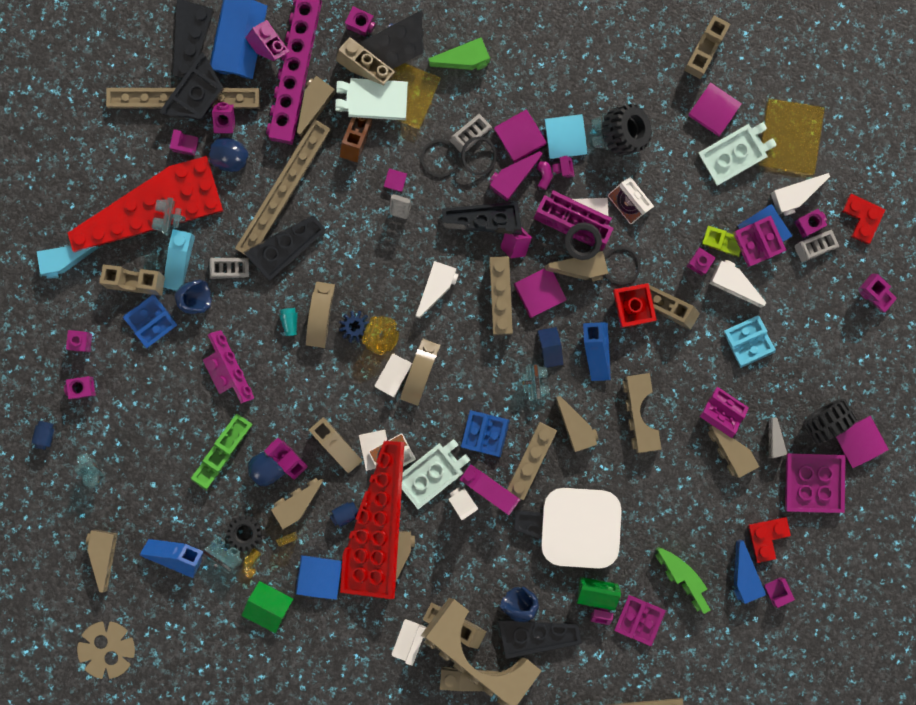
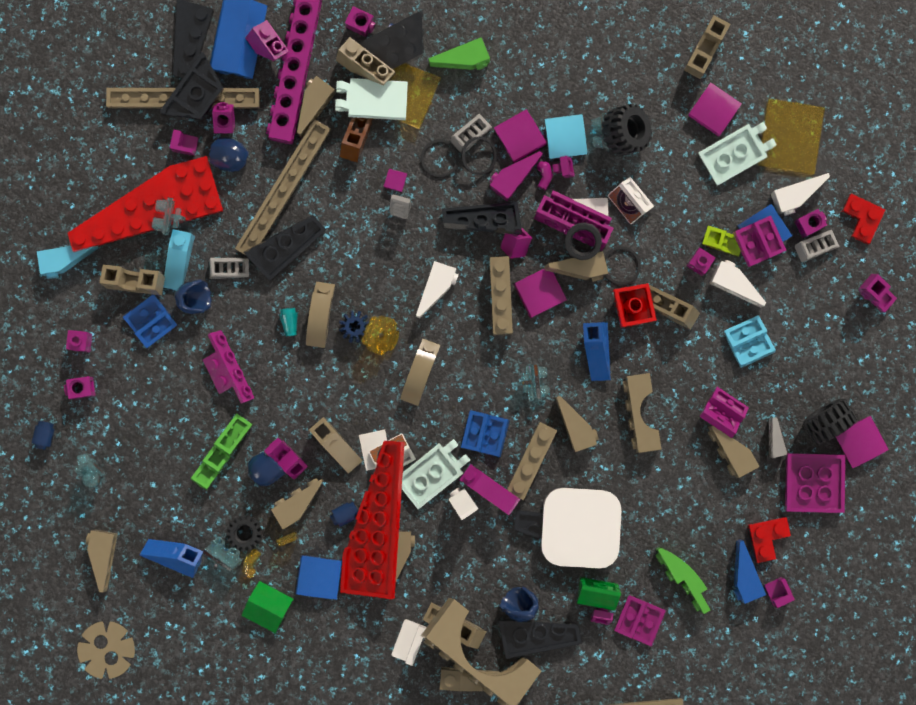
(393, 375): white panel -> none
(550, 347): dark blue slope -> none

